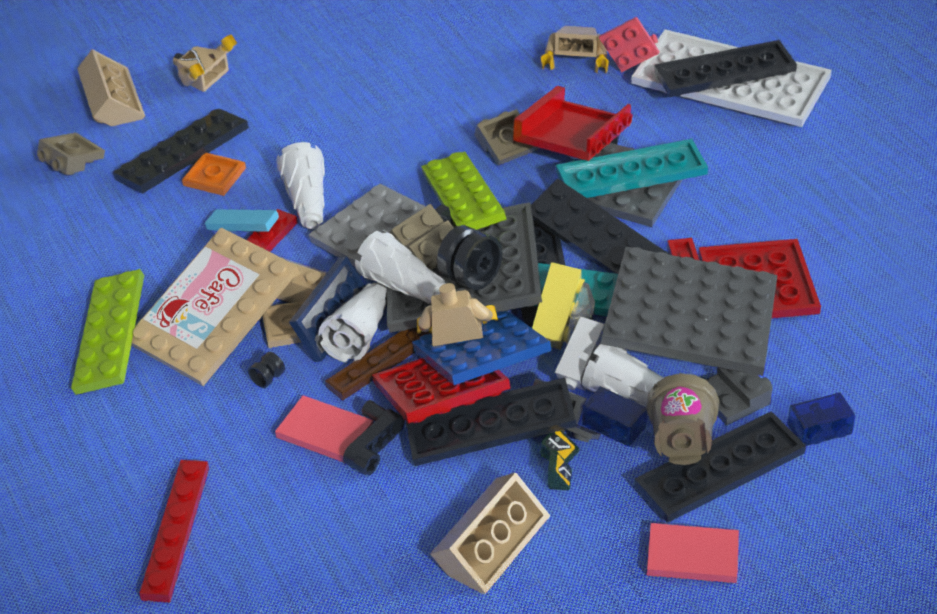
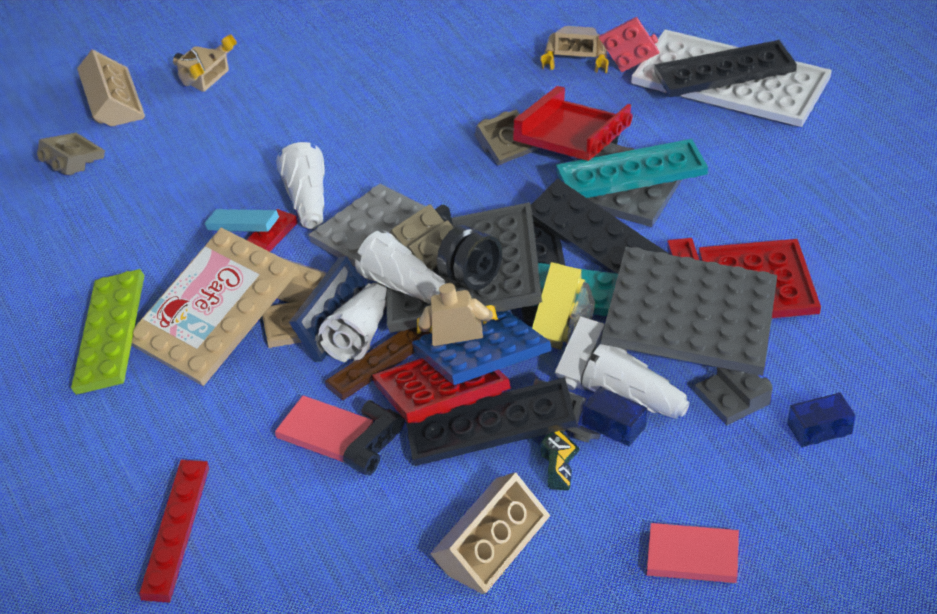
(180, 150): black plate -> none
(214, 174): orange tile -> none
(268, 368): black wheel -> none
(463, 191): lime plate -> none
(682, 417): dark tan piece -> none
(729, 464): black plate -> none

